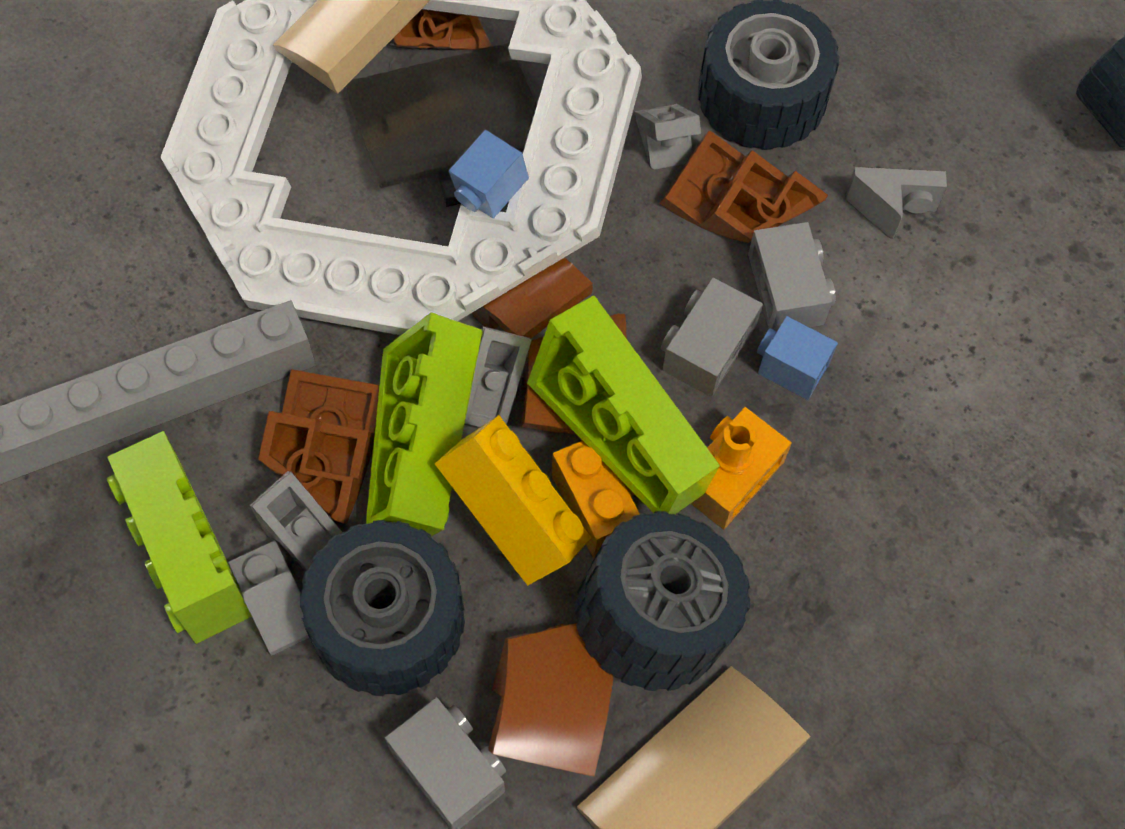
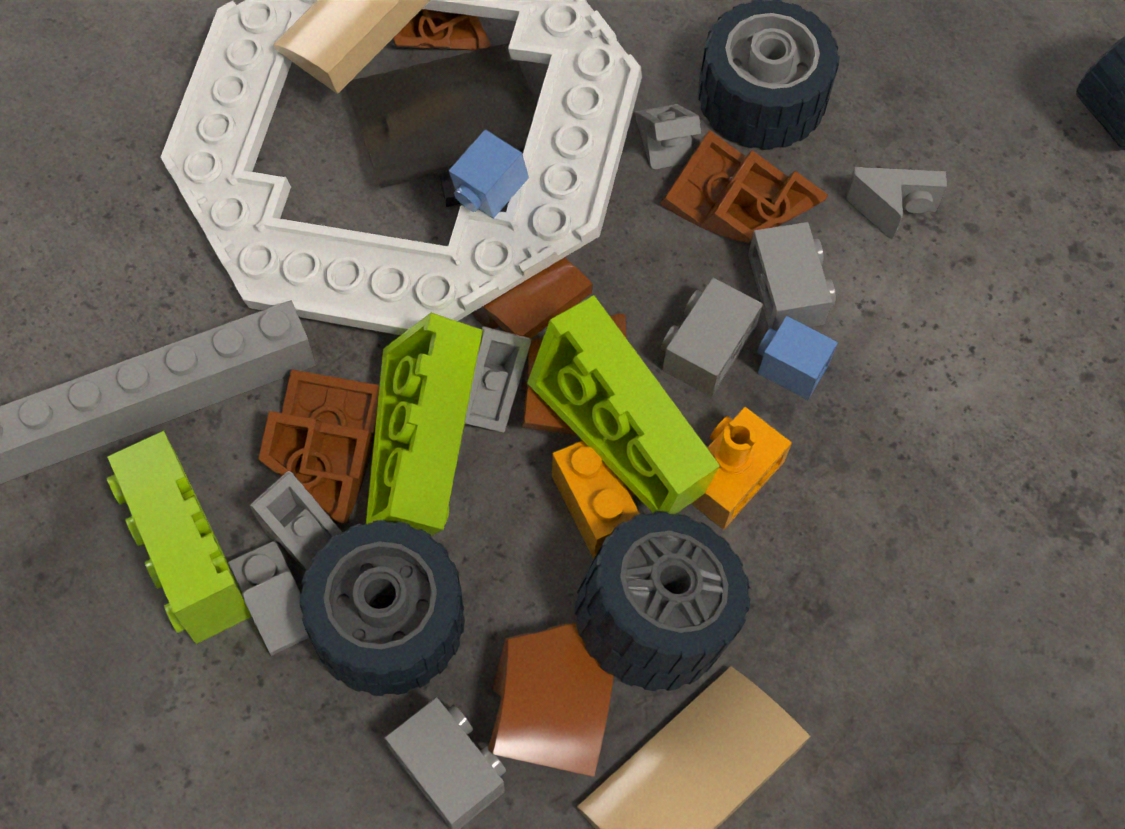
(513, 501): yellow brick -> none

